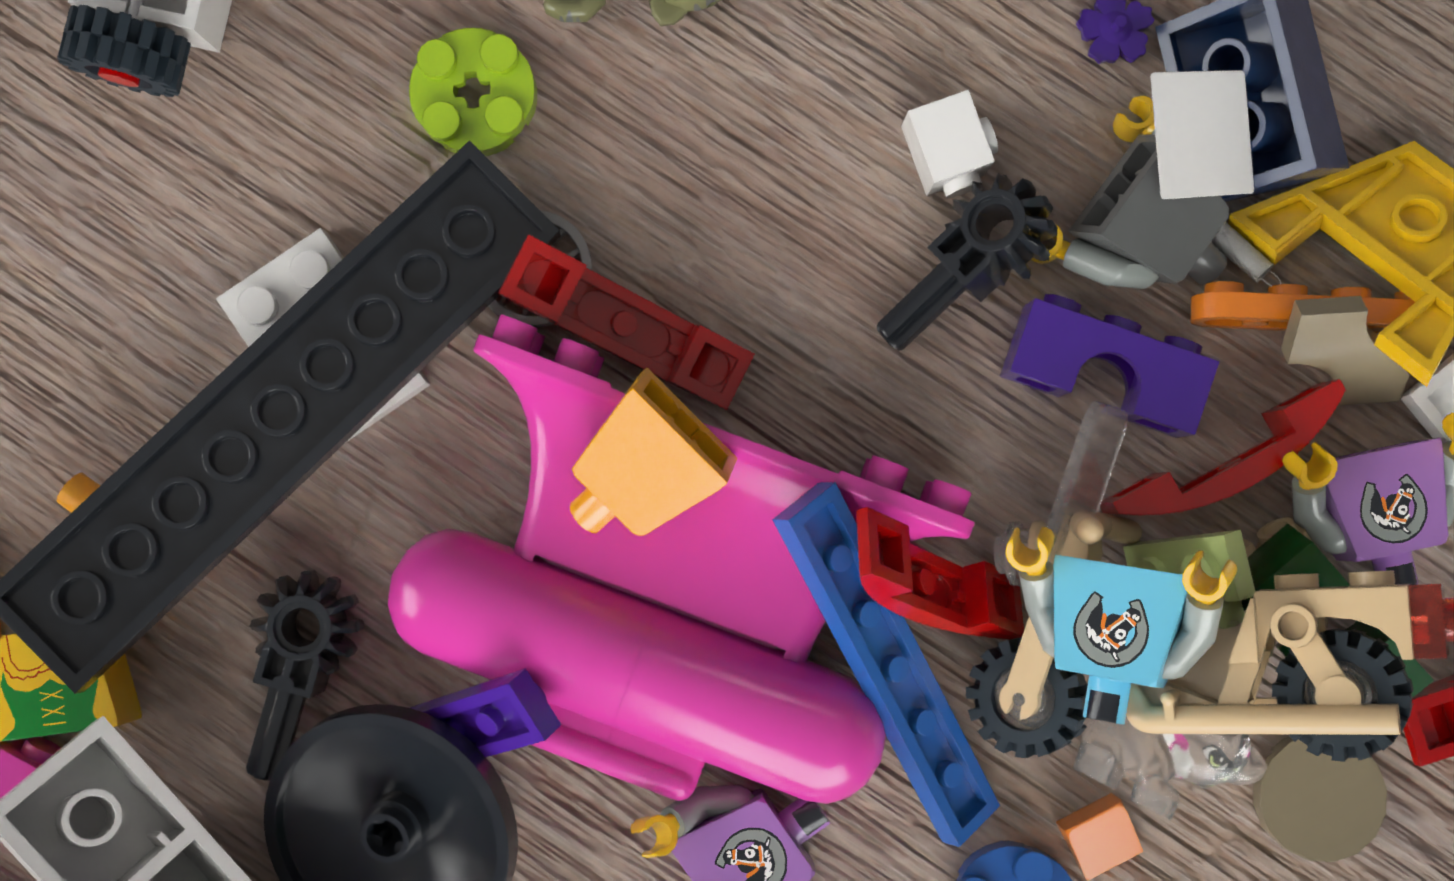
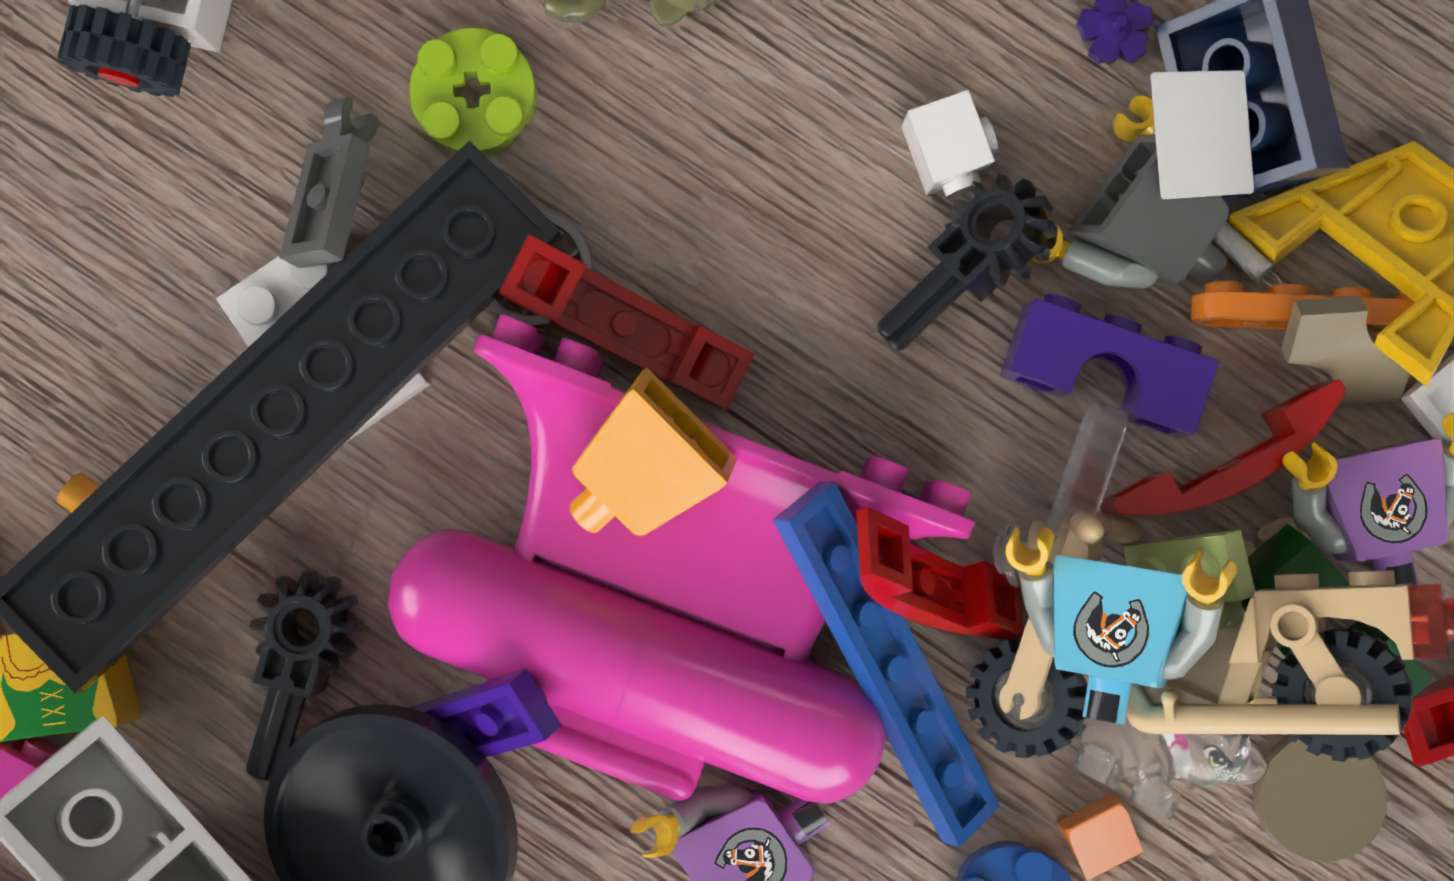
(329, 188): none -> dark grey plate

